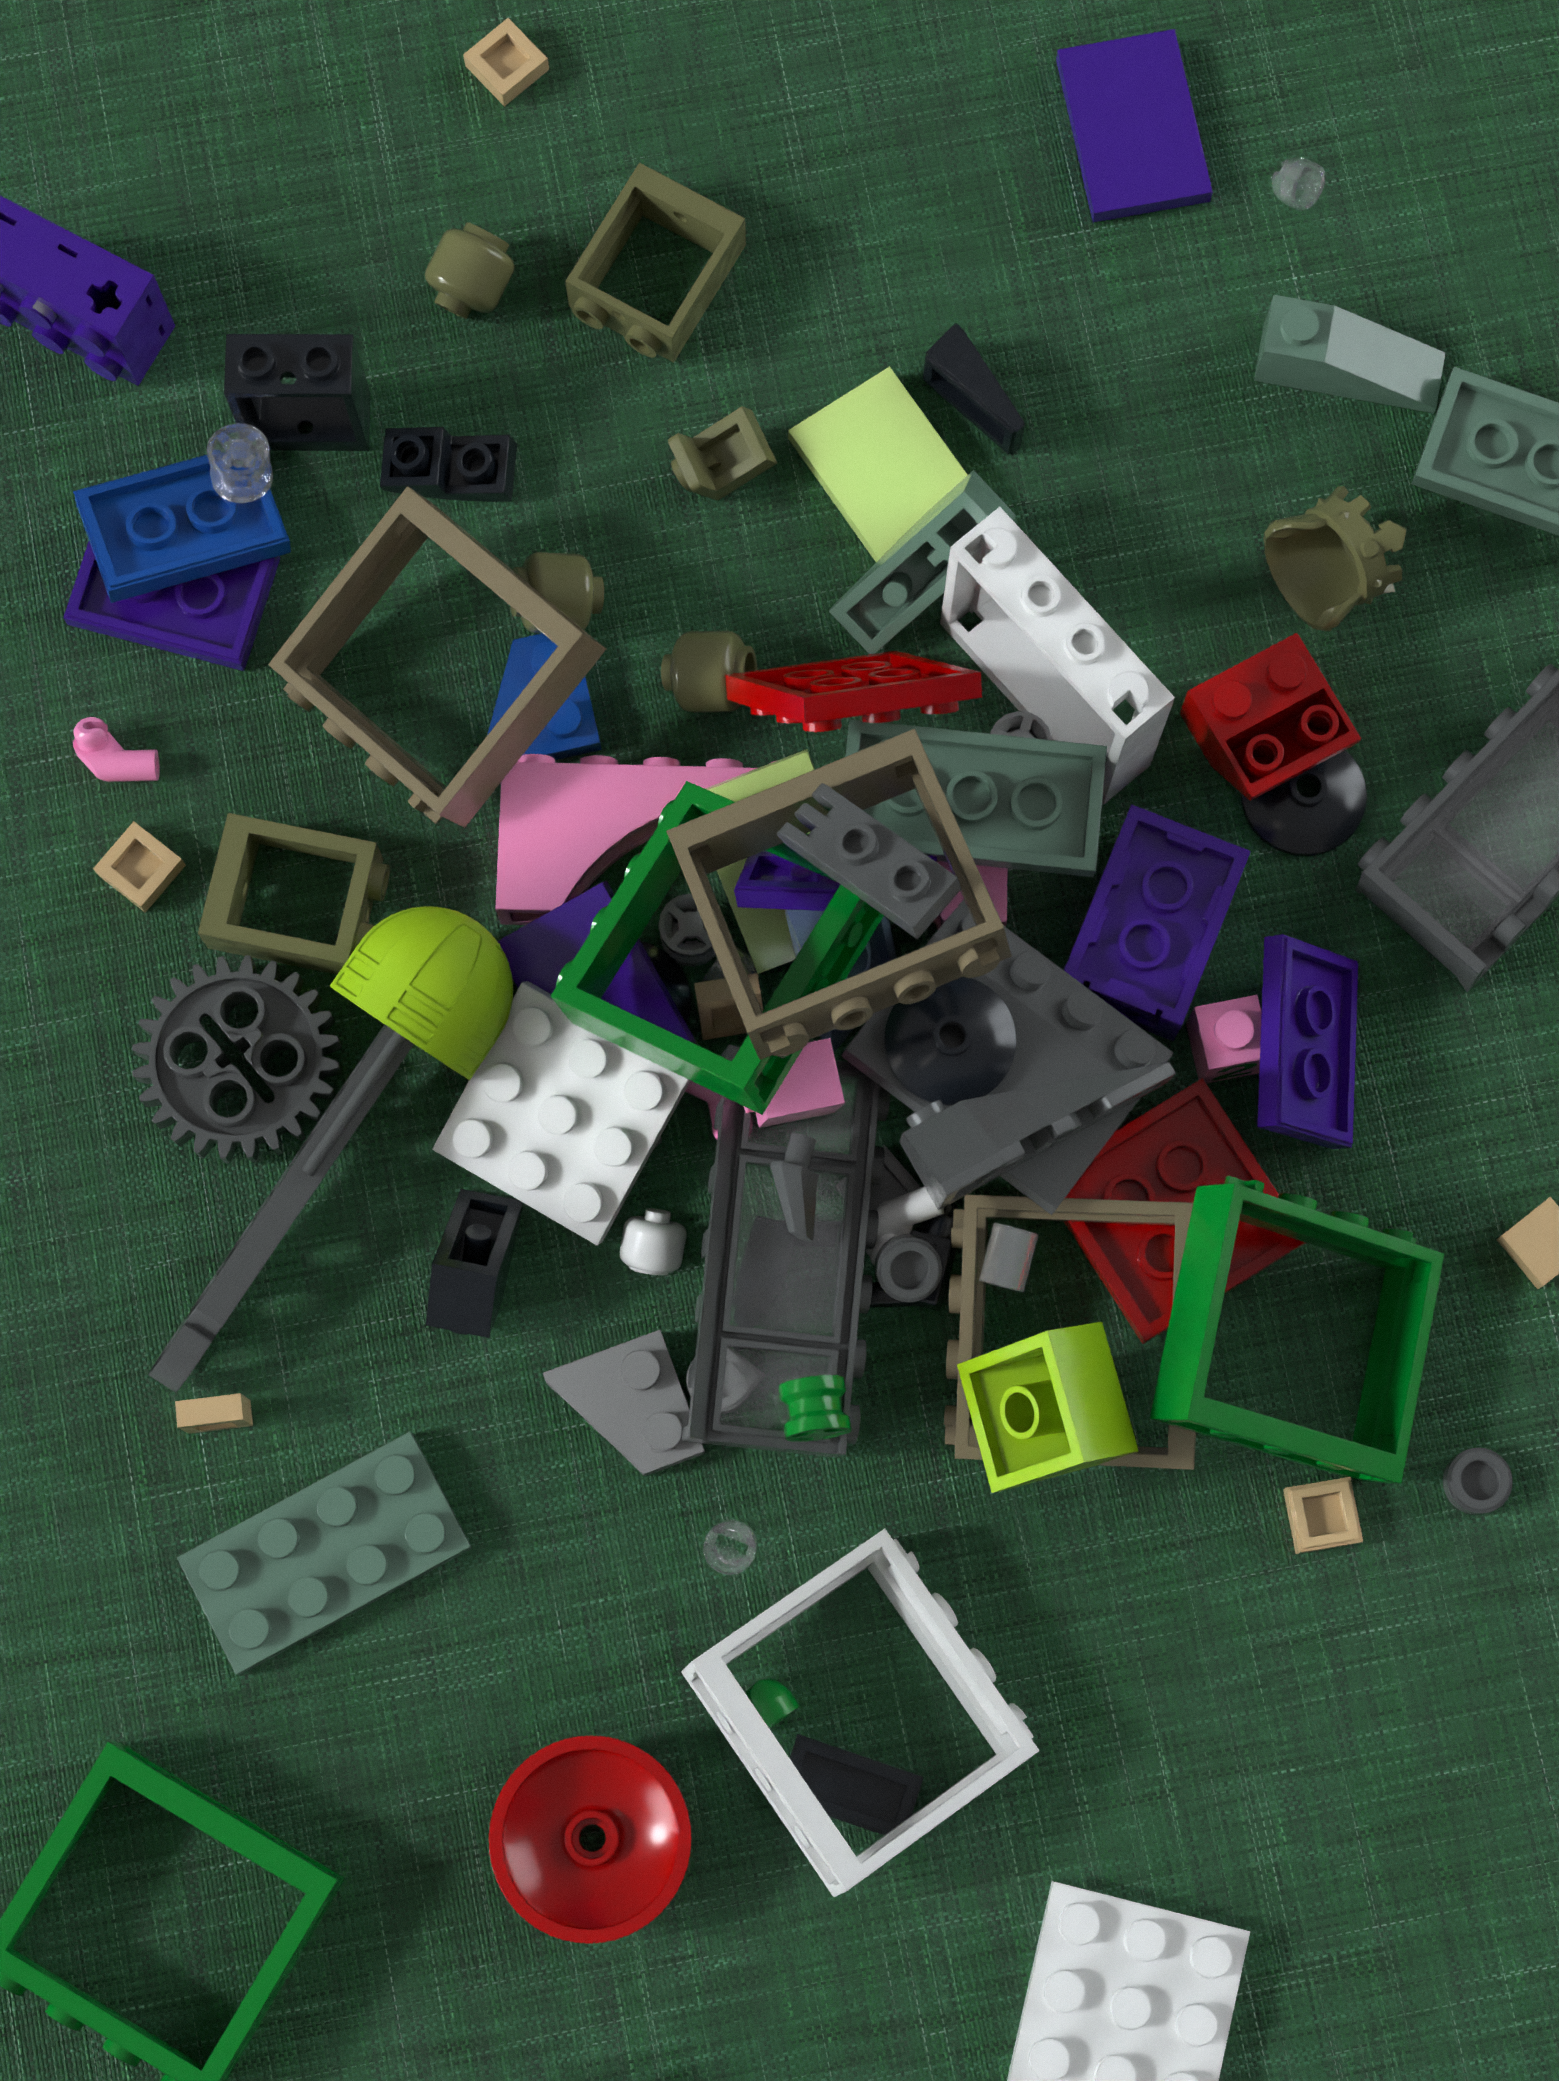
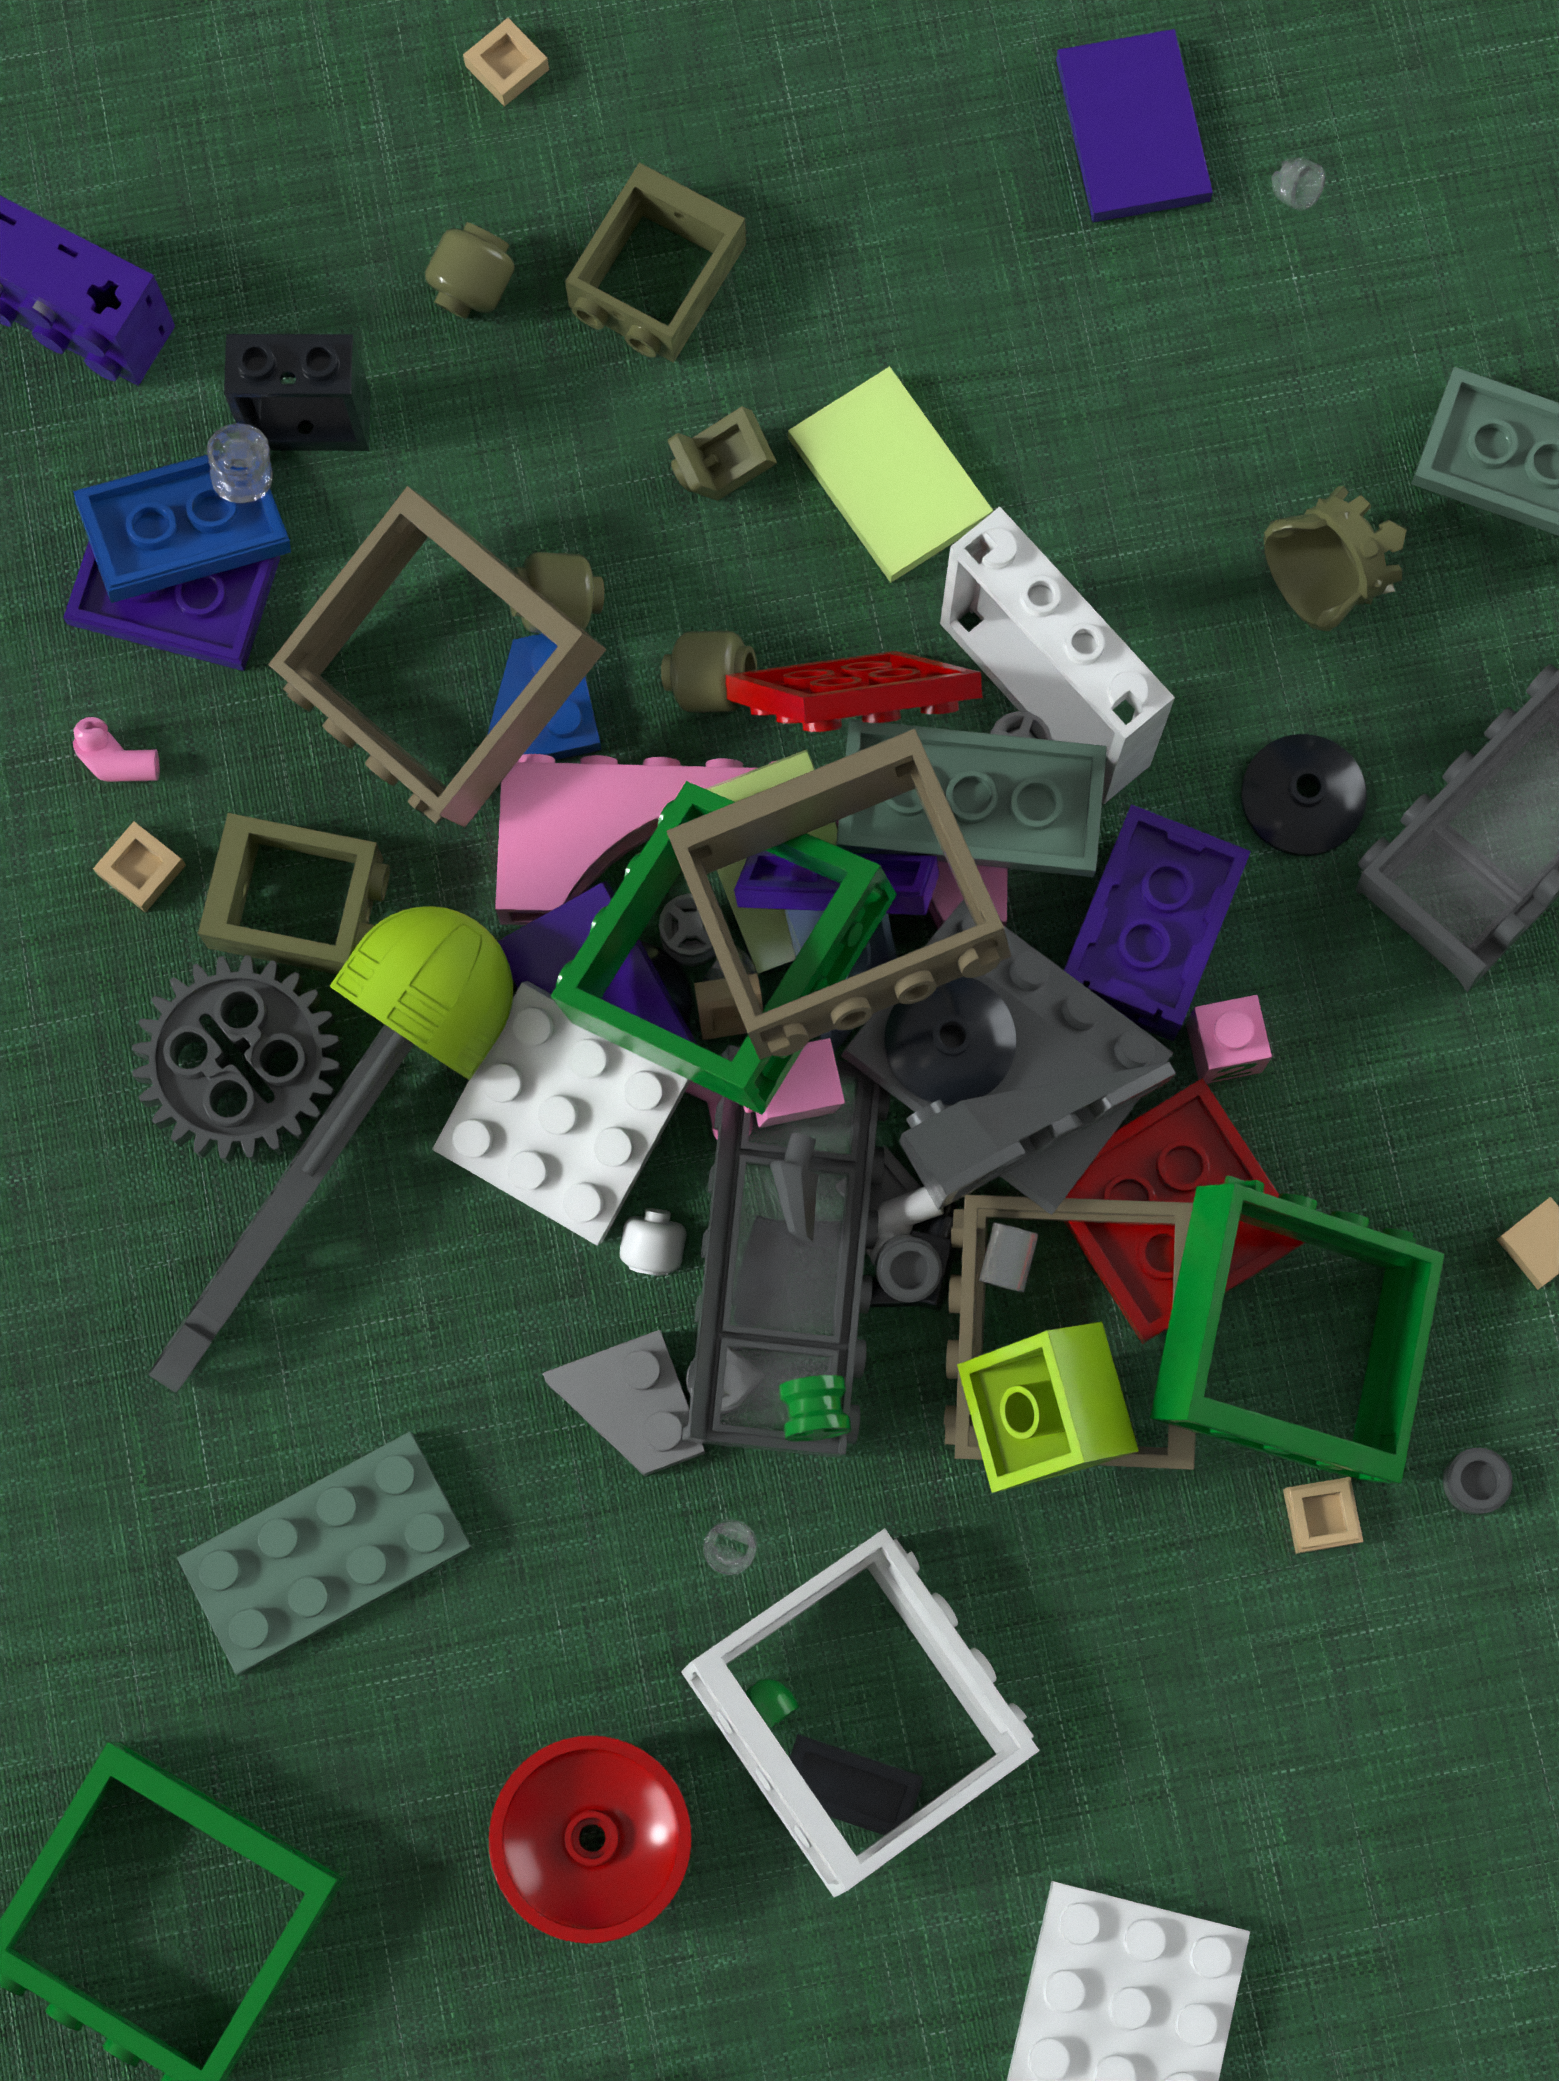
(214, 1413): tan tile -> none
(448, 465): black slope -> none
(473, 1263): black slope -> none
(871, 861): dark grey hinge -> none
(915, 567): sand green slope -> none
(966, 382): black slope -> none
(1268, 718): red slope -> none
(1307, 1043): dark purple tile -> none
(1346, 356): sand green slope -> none

